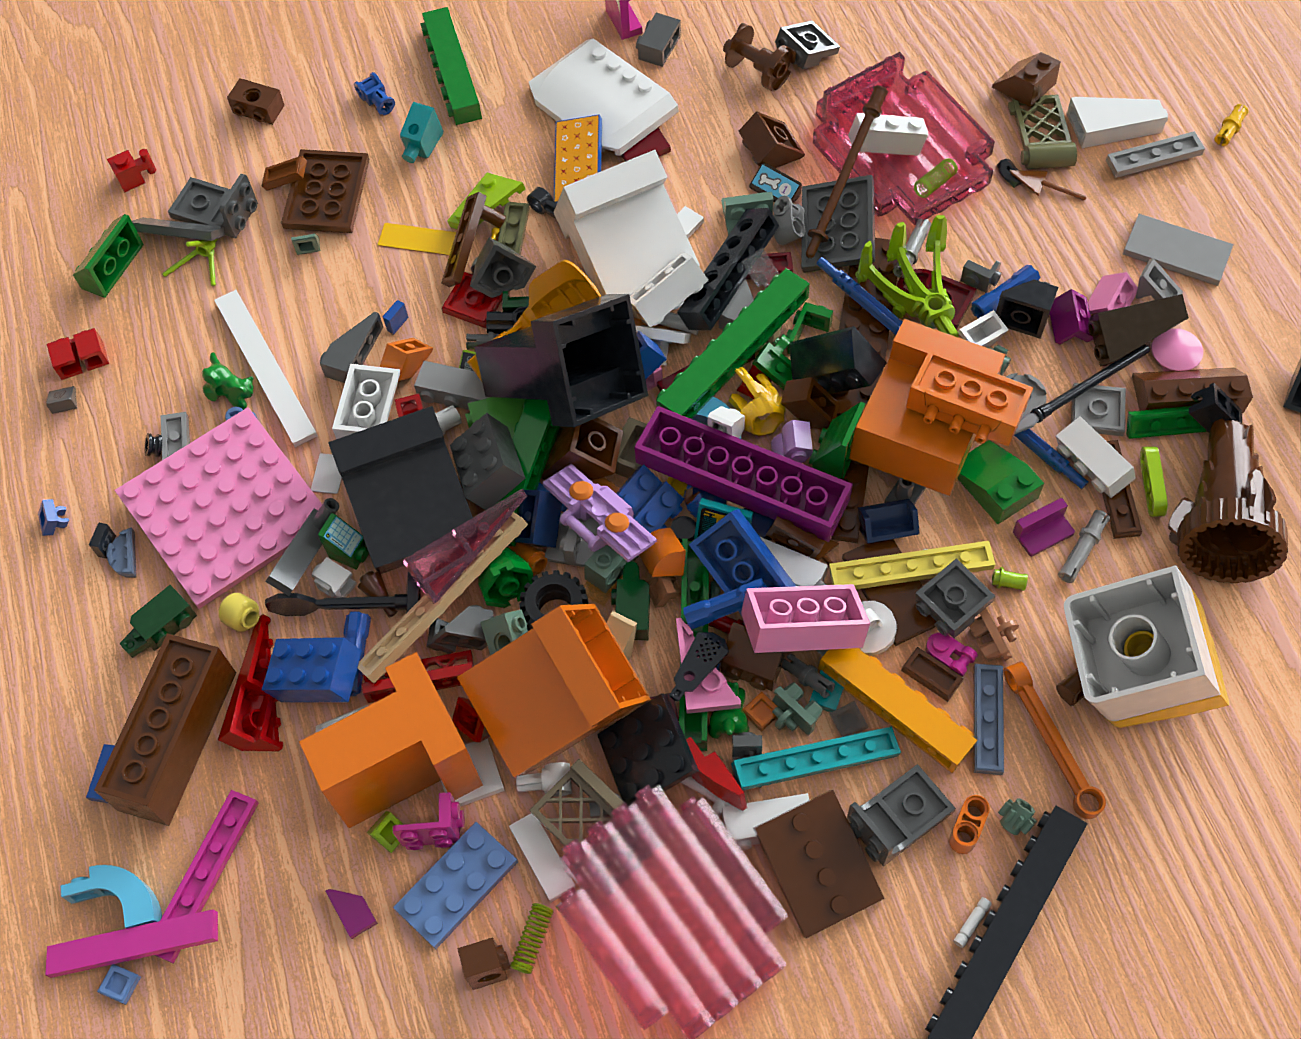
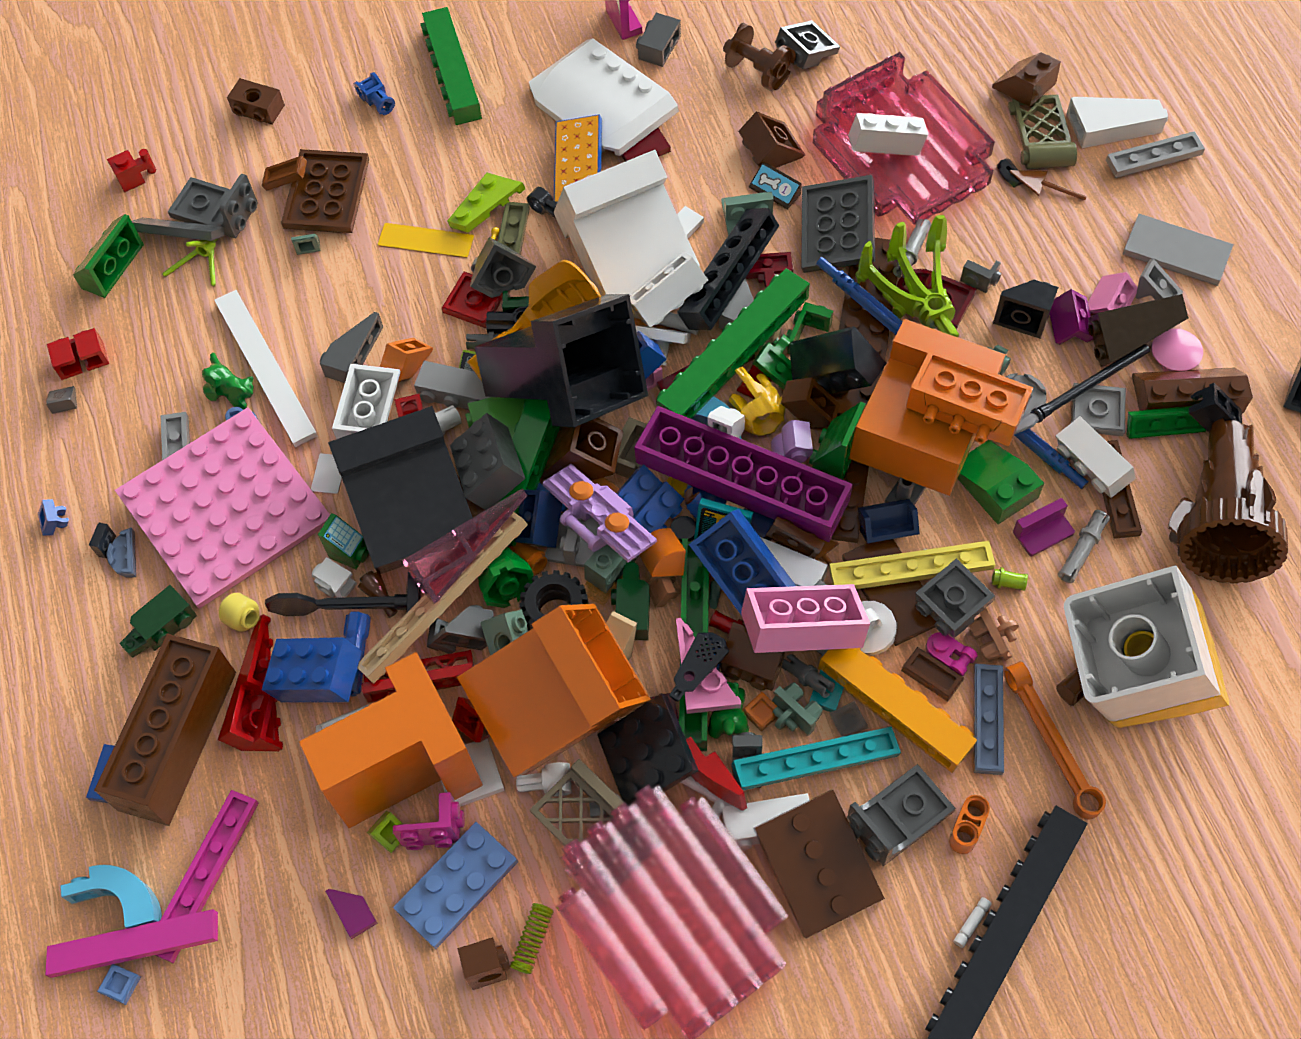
(153, 445): black bush -> none
(301, 549): dark grey piece -> none
(395, 317): blue tile -> none
(420, 132): teal torso -> none
(472, 213): reddish brown piece -> none
(541, 856): white tile -> none
(719, 606): blue axle -> none
(760, 267): clear bracket -> none
(790, 220): light grey piece -> none
(872, 111): reddish brown bar -> none
(923, 180): lime piece -> none
(985, 330): white slope -> none
(990, 300): blue axle -> none
(1017, 816): sand green gear -> none
(1153, 481): lime beam -> none
(1231, 125): yellow pin -> none

